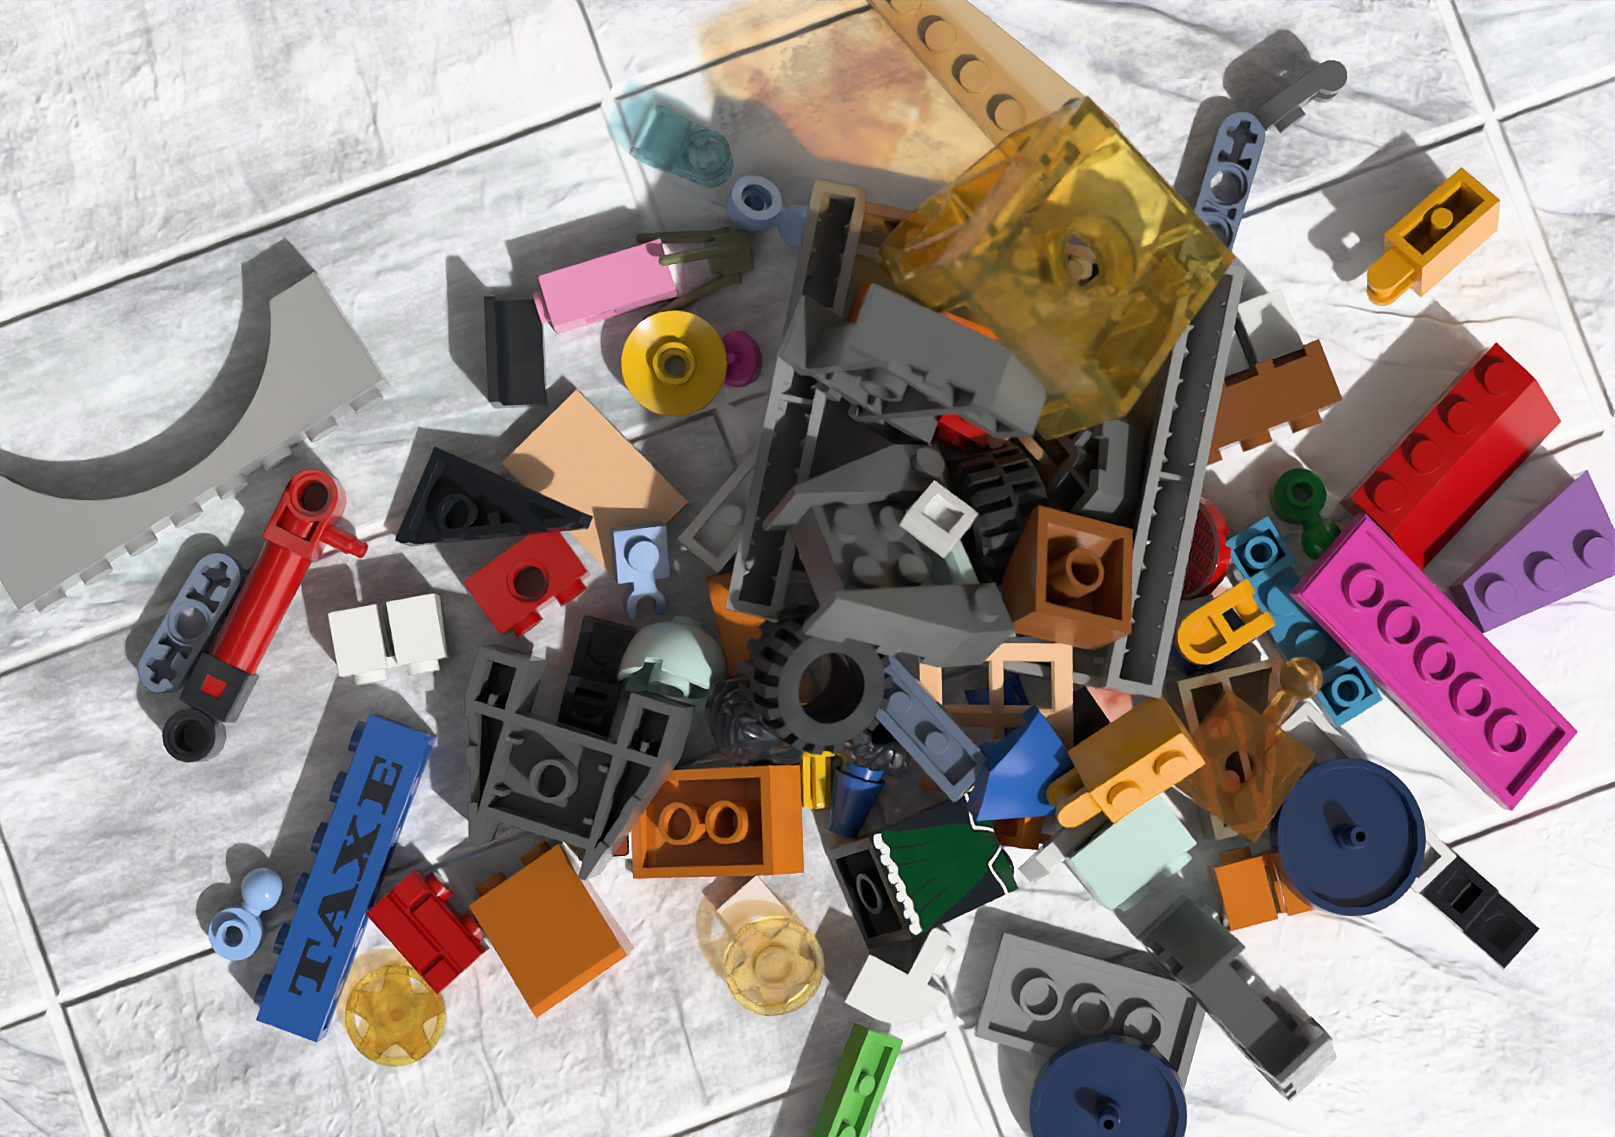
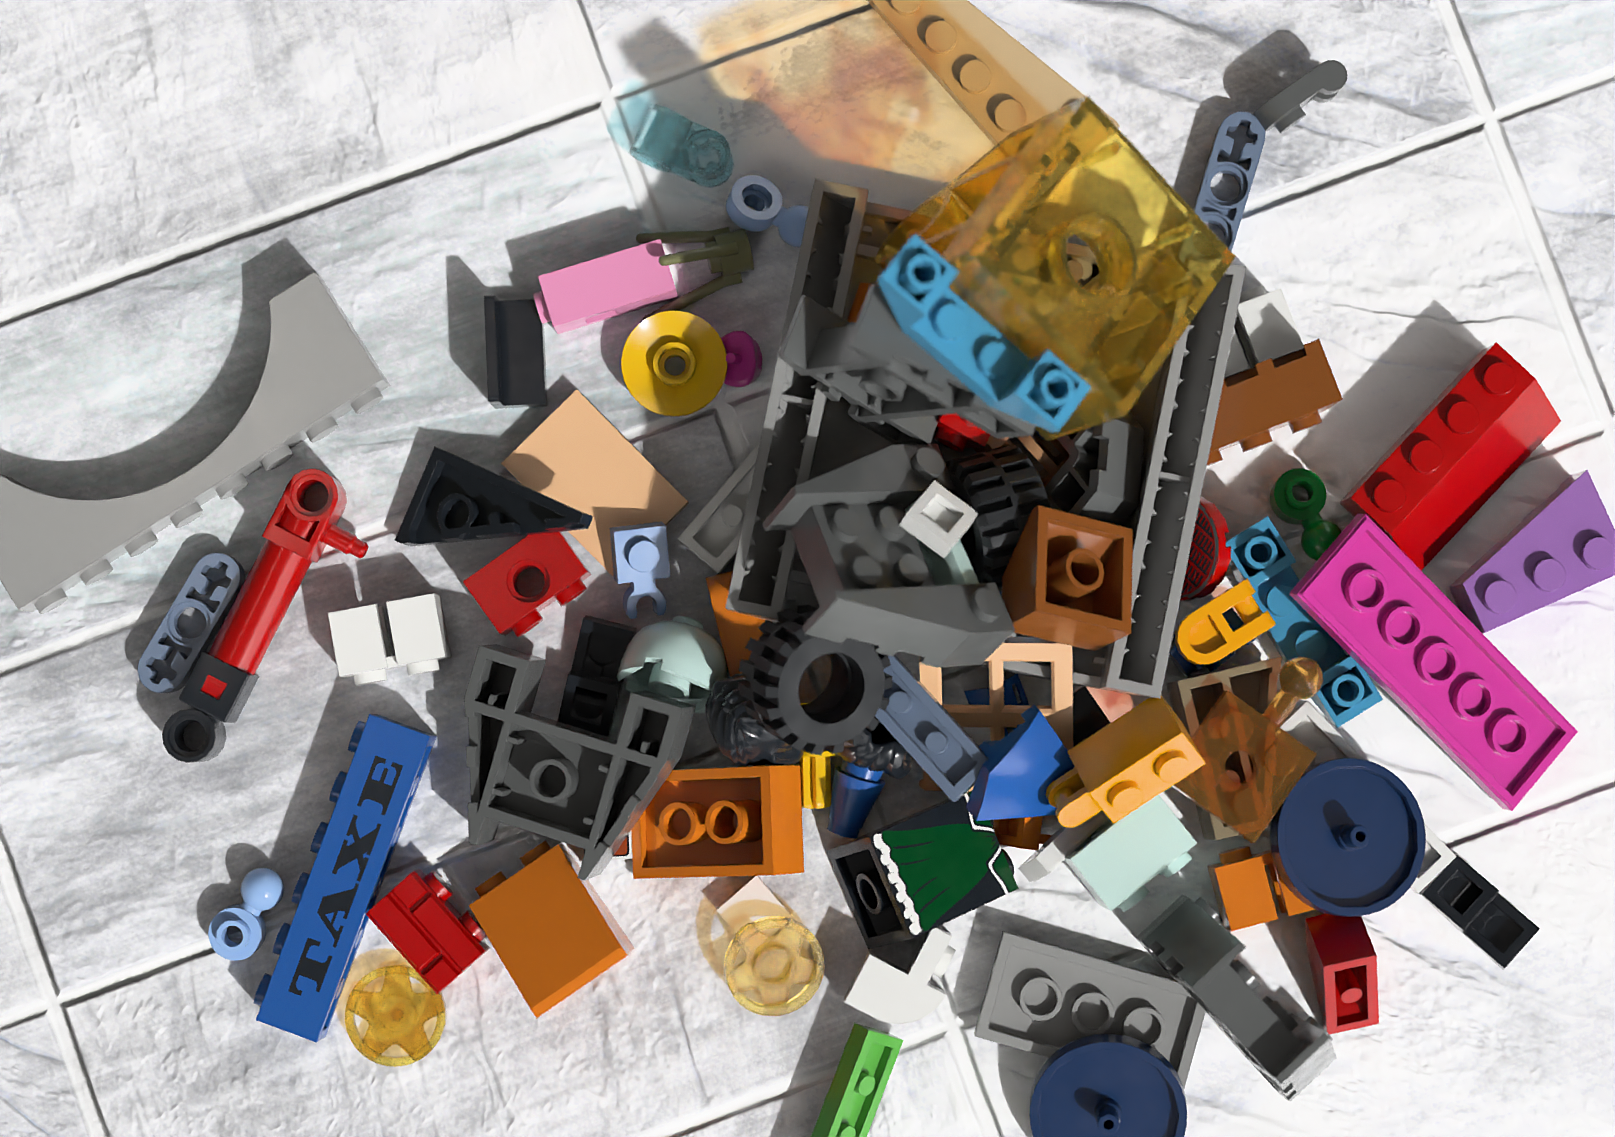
(970, 348): none -> dark azure slope
(1343, 971): none -> red slope
(1433, 238): light orange brick -> none

